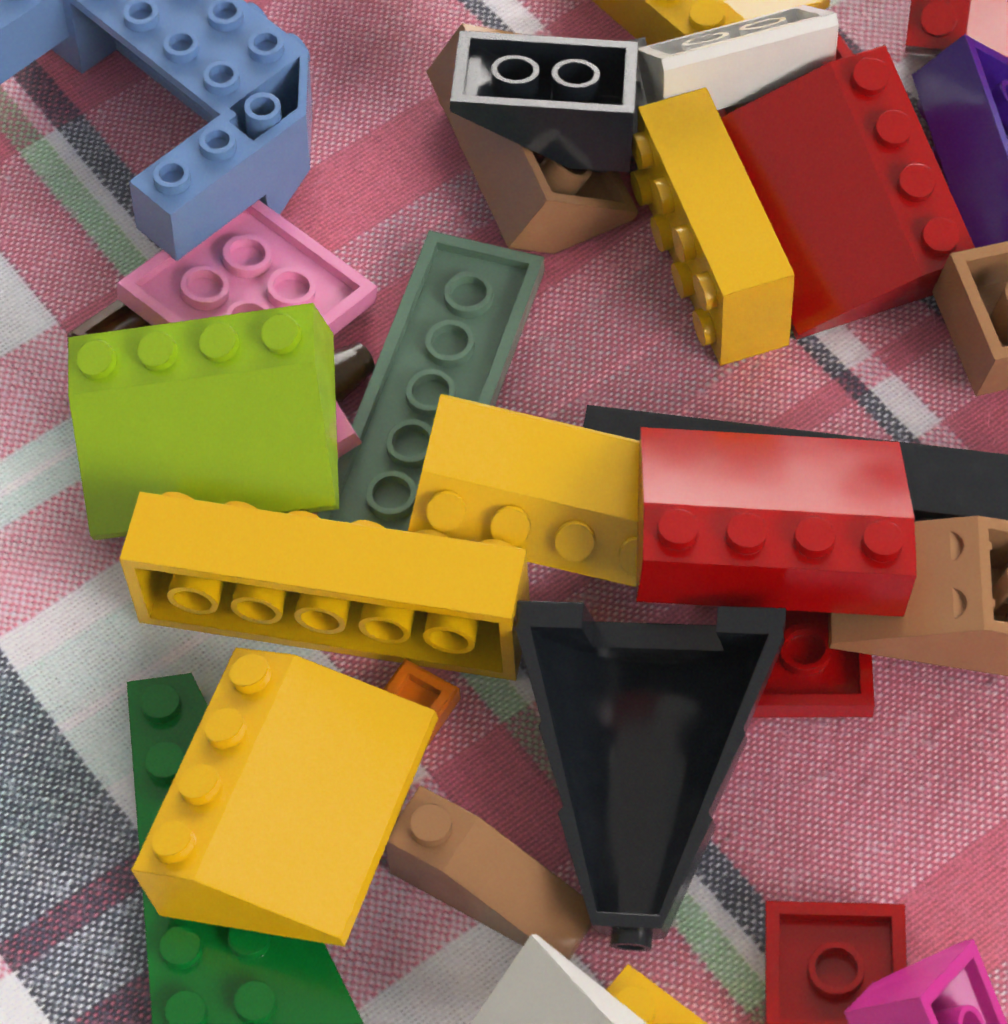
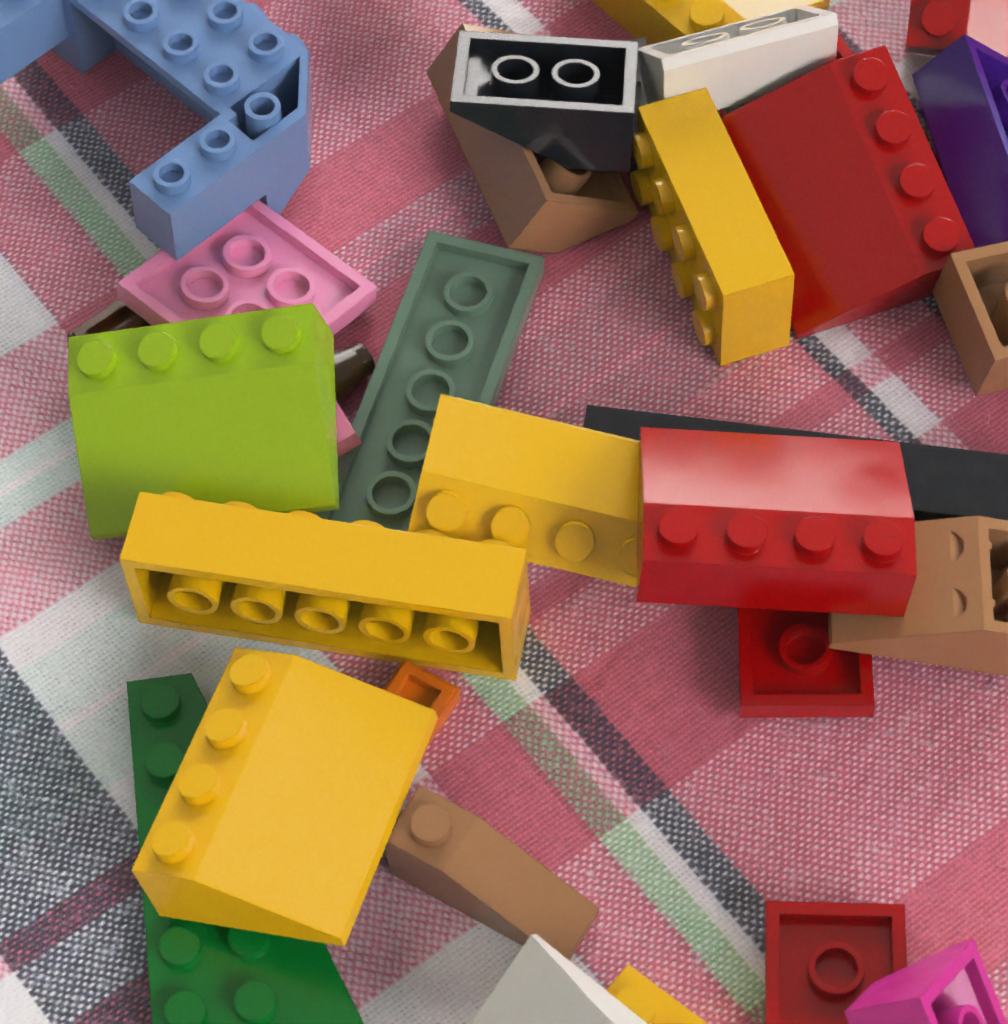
(643, 746): black cone -> none

